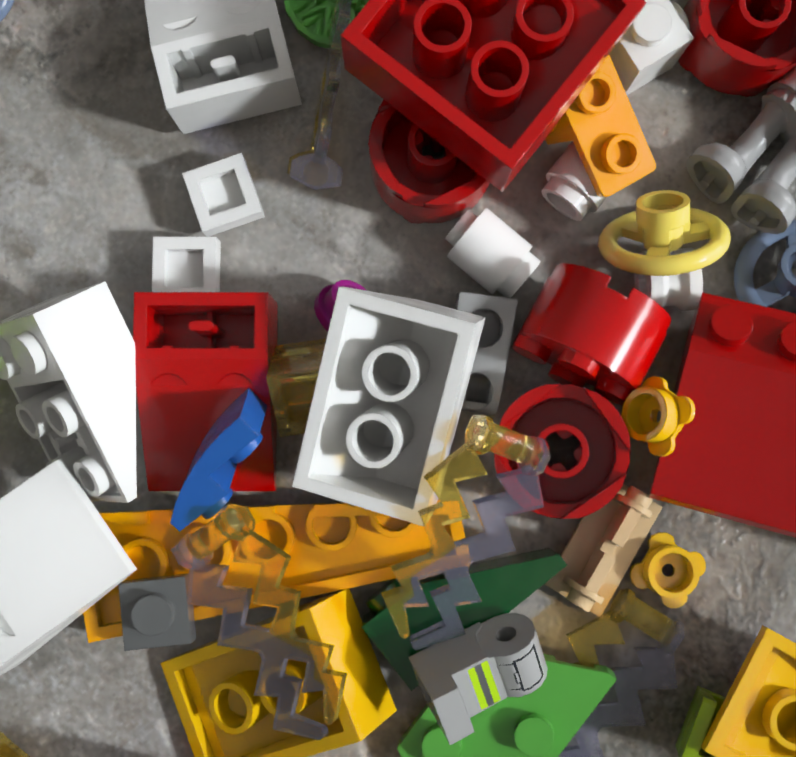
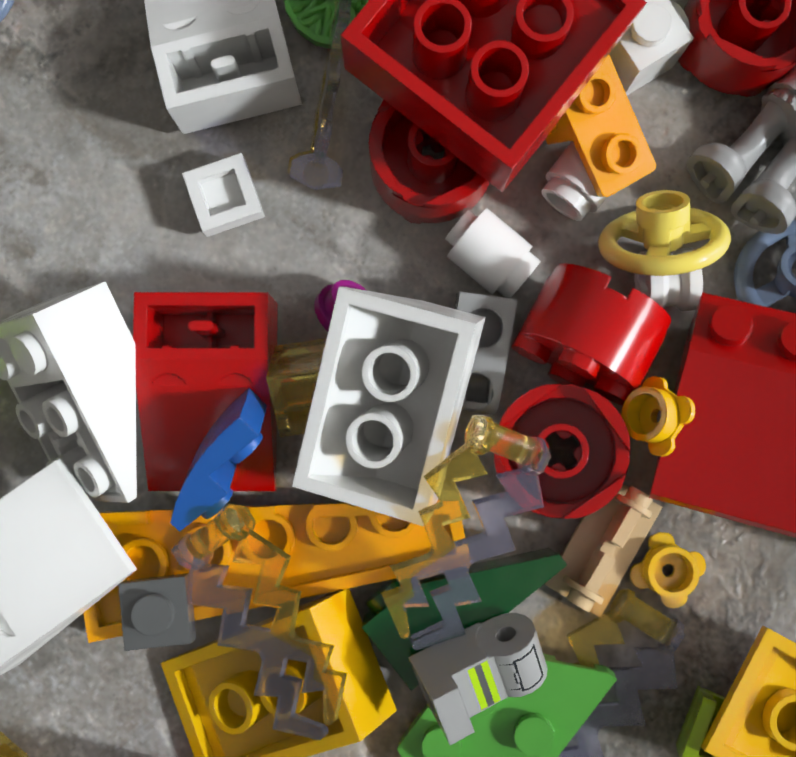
(186, 264): white plate -> none

